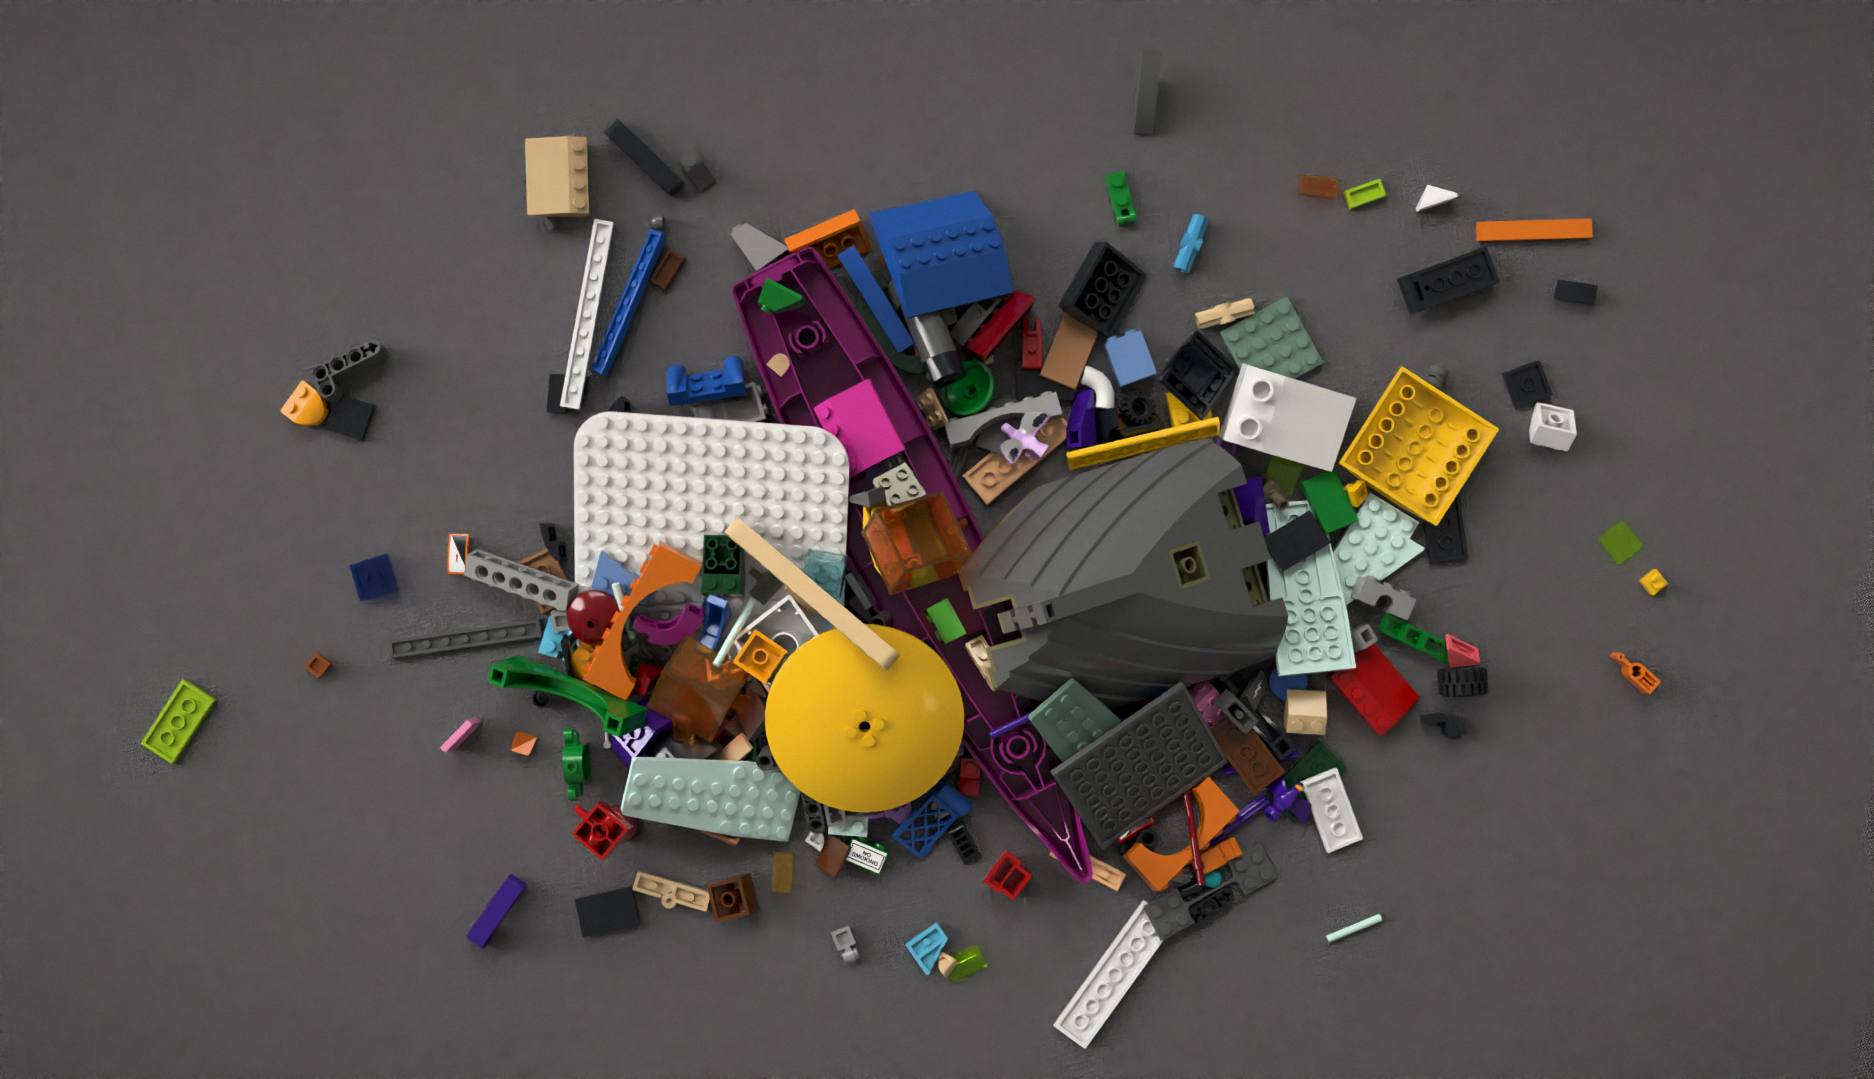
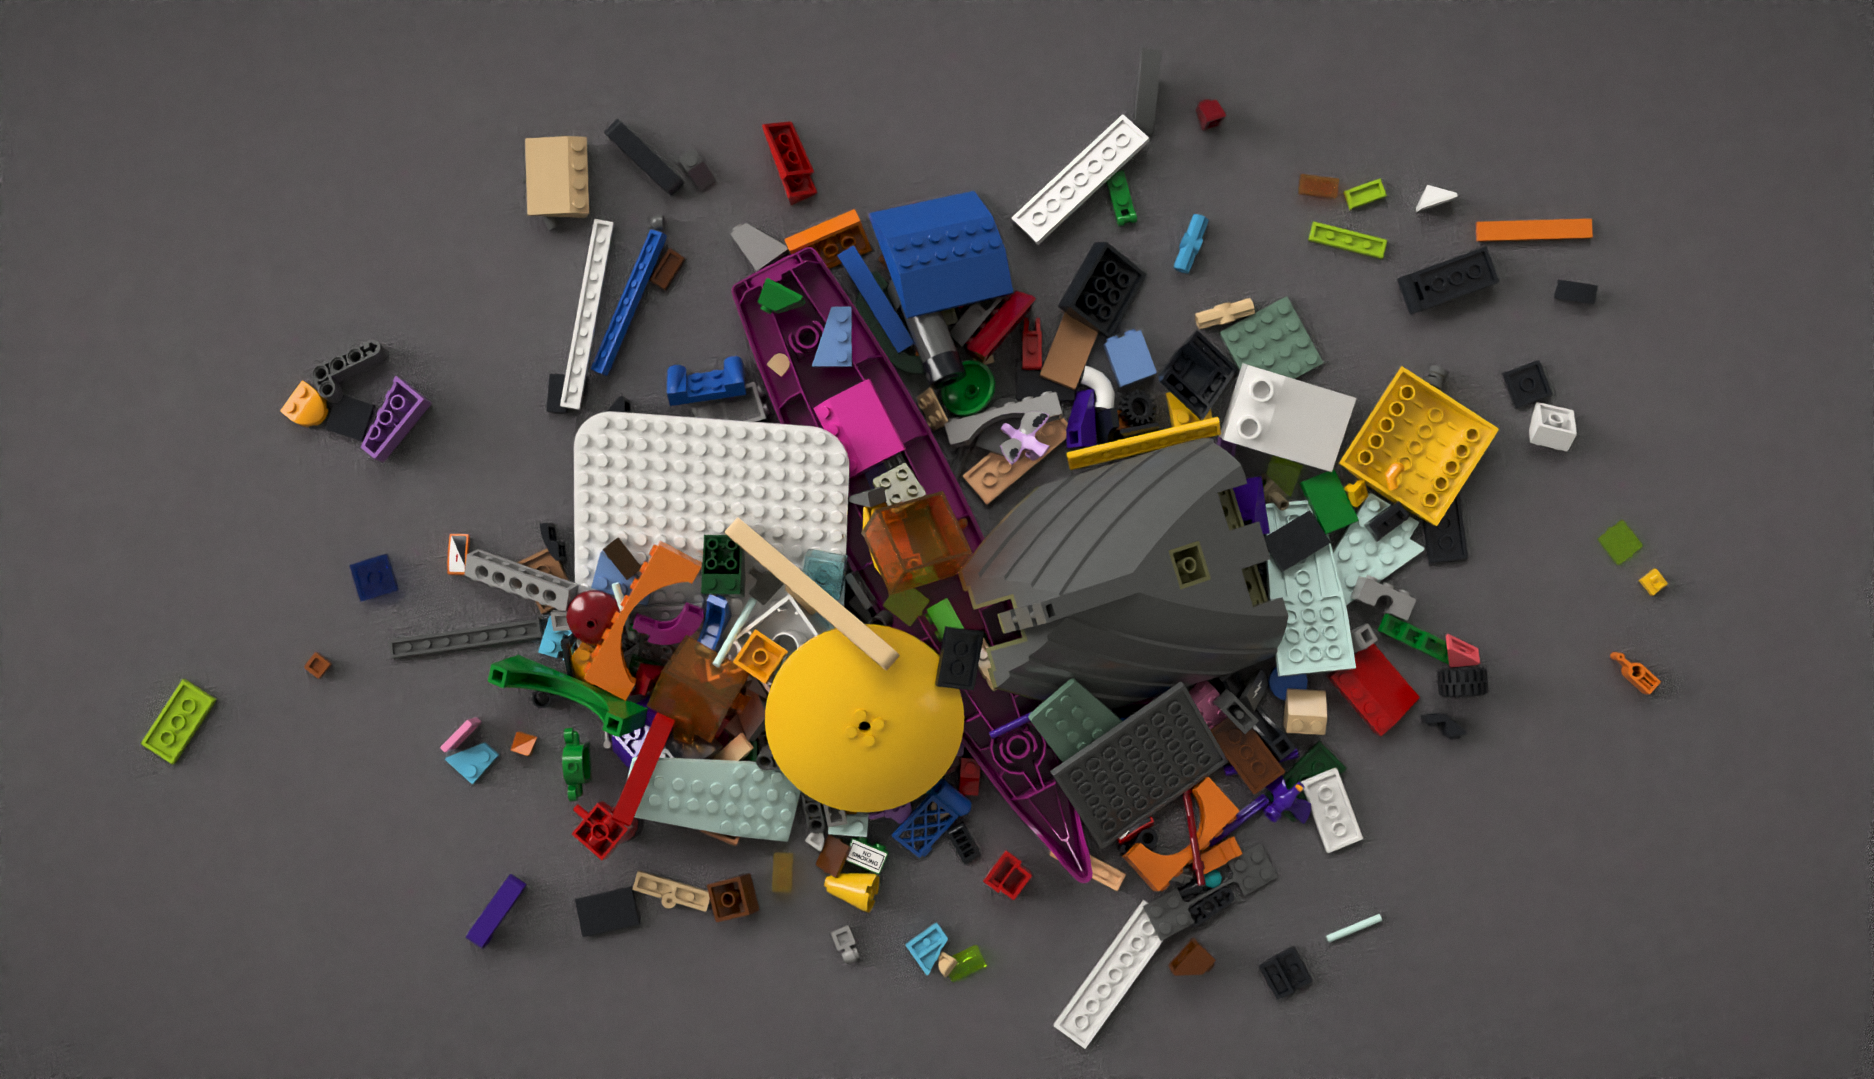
(395, 419): none -> medium lavender wedge
(473, 761): none -> medium azure wing
(622, 558): none -> dark brown tile
(642, 769): none -> red tile
(790, 160): none -> red slope
(836, 340): none -> medium blue wing
(854, 889): none -> yellow cone
(907, 605): none -> clear neon green piece
(959, 658): none -> black tile
(1080, 179): none -> white plate
(1192, 960): none -> reddish brown slope
(1210, 114): none -> dark red slope
(1285, 972): none -> black slope
(1347, 240): none -> lime tile
(1386, 520): none -> black hinge
(1392, 473): none -> light orange arm

